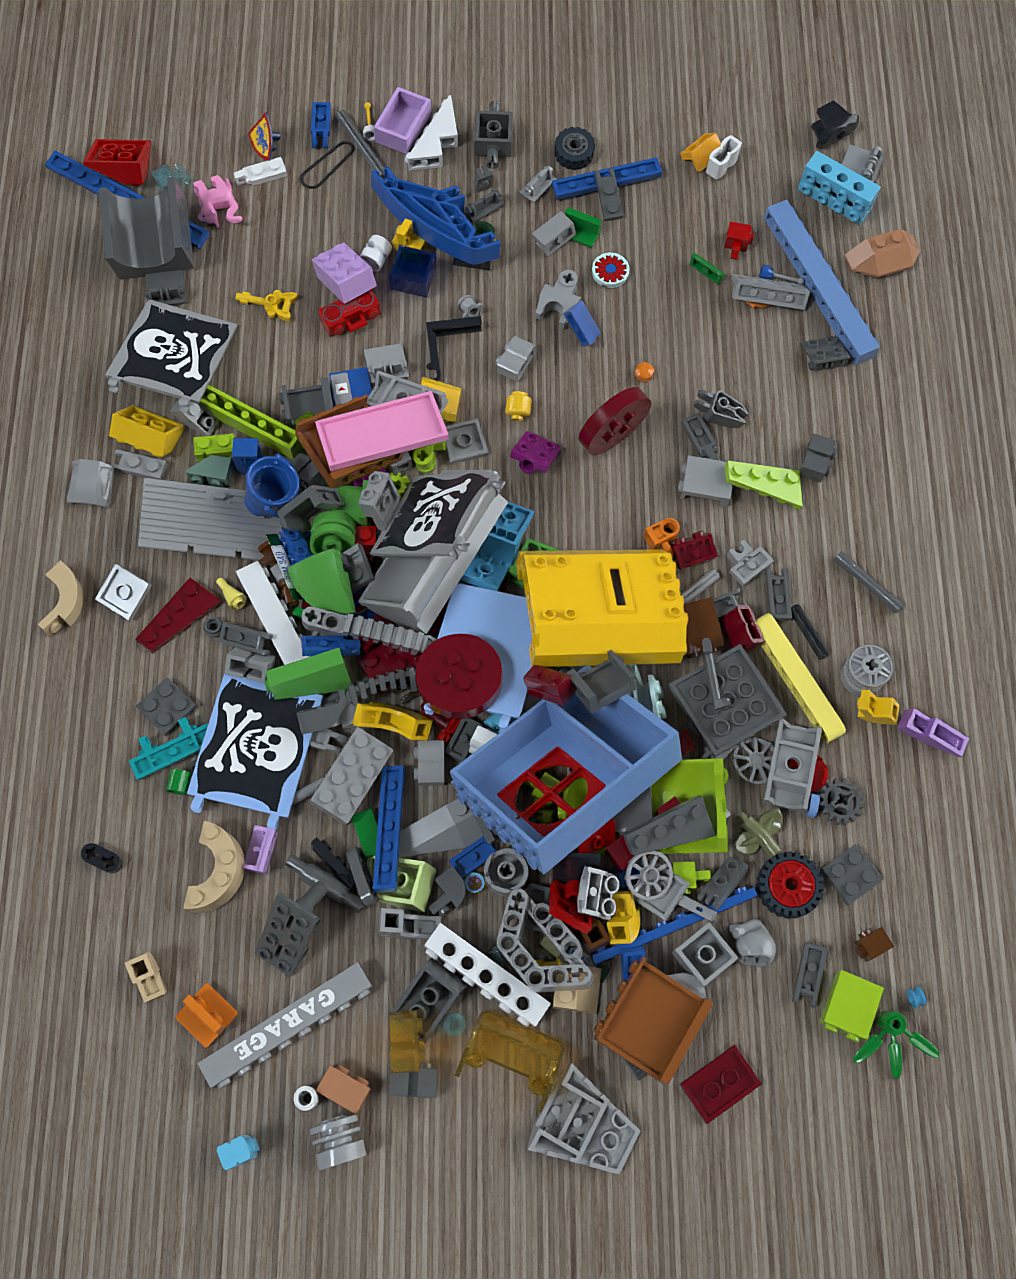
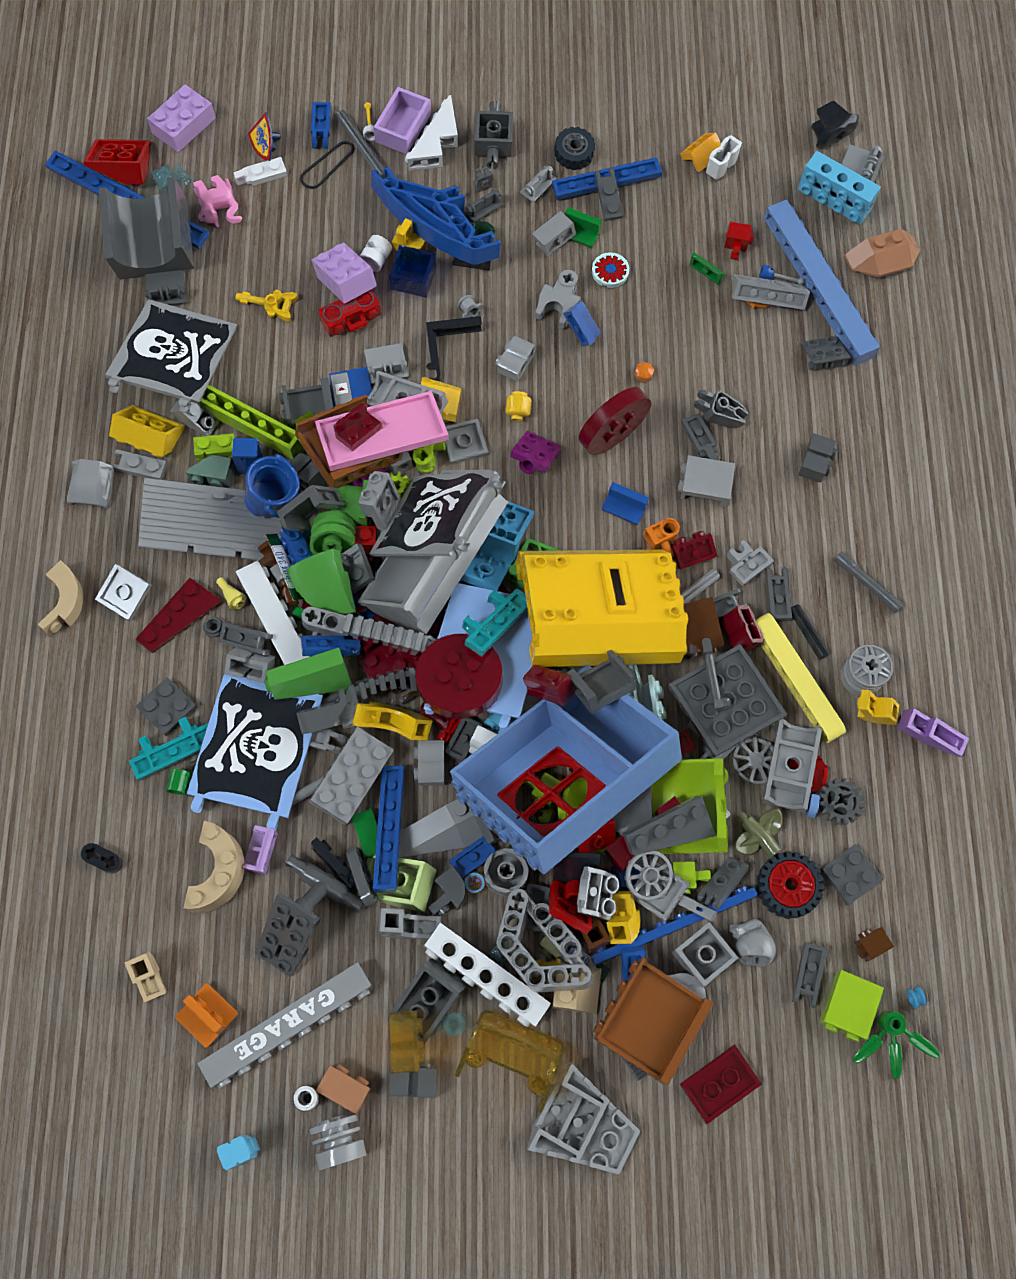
(181, 118): none -> lavender piece
(356, 427): none -> dark red bracket
(507, 612): none -> teal hinge
(625, 503): none -> blue panel
(767, 481): lime wing -> none

